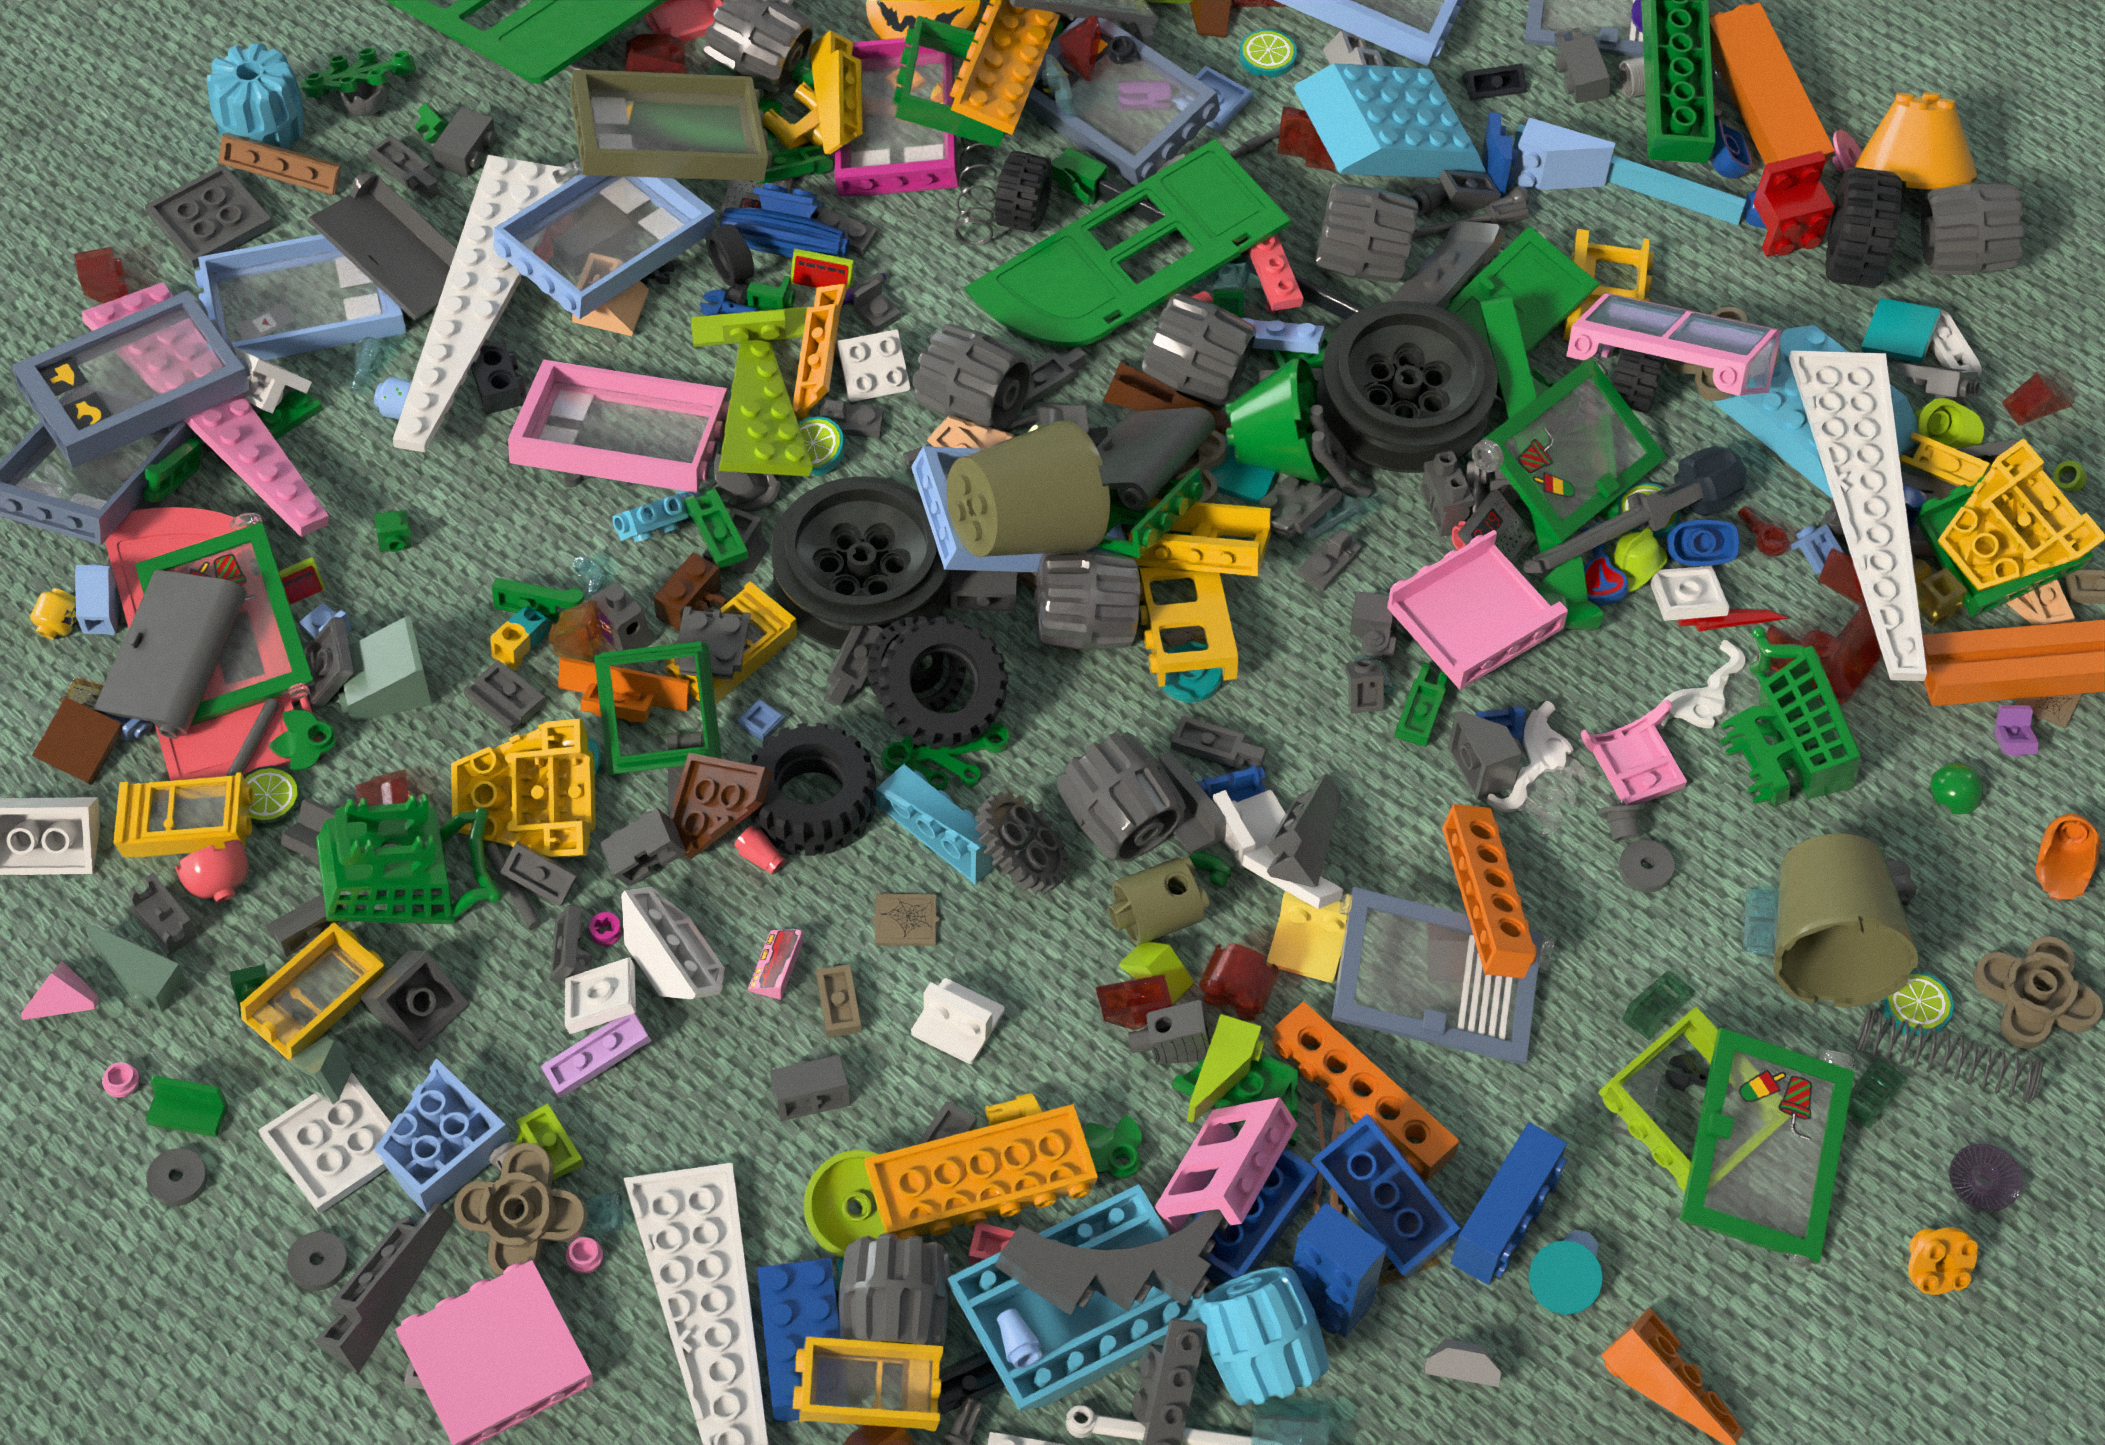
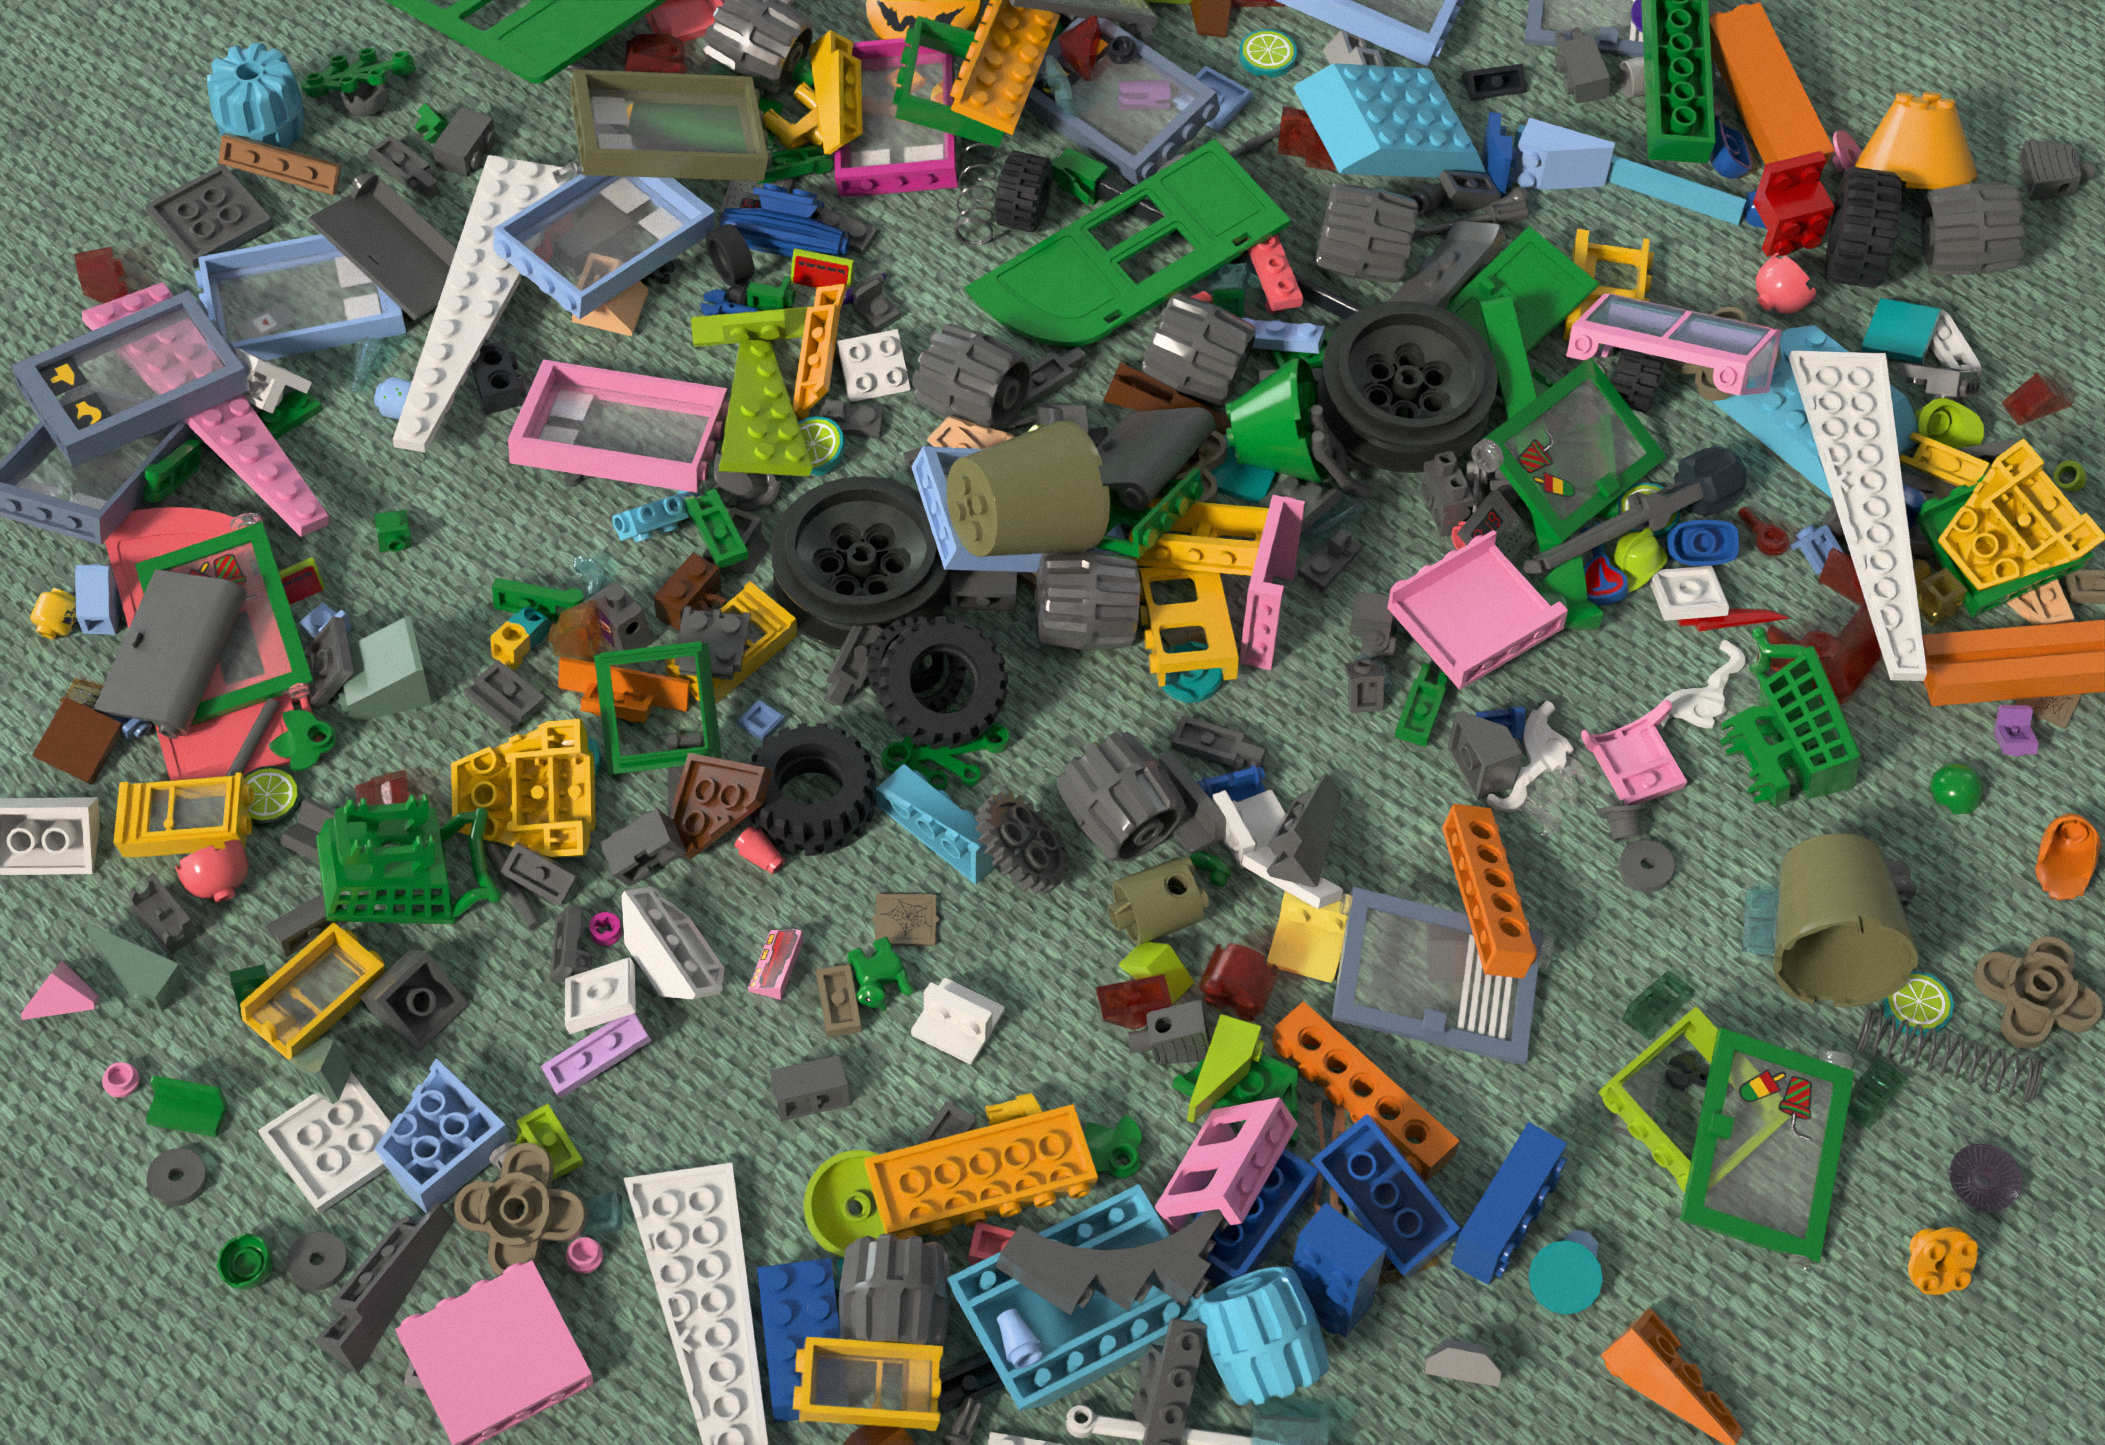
(245, 1255): none -> green hair
(879, 970): none -> green animal
(1274, 558): none -> bright pink panel
(1783, 286): none -> coral cylinder
(2051, 169): none -> dark grey torso

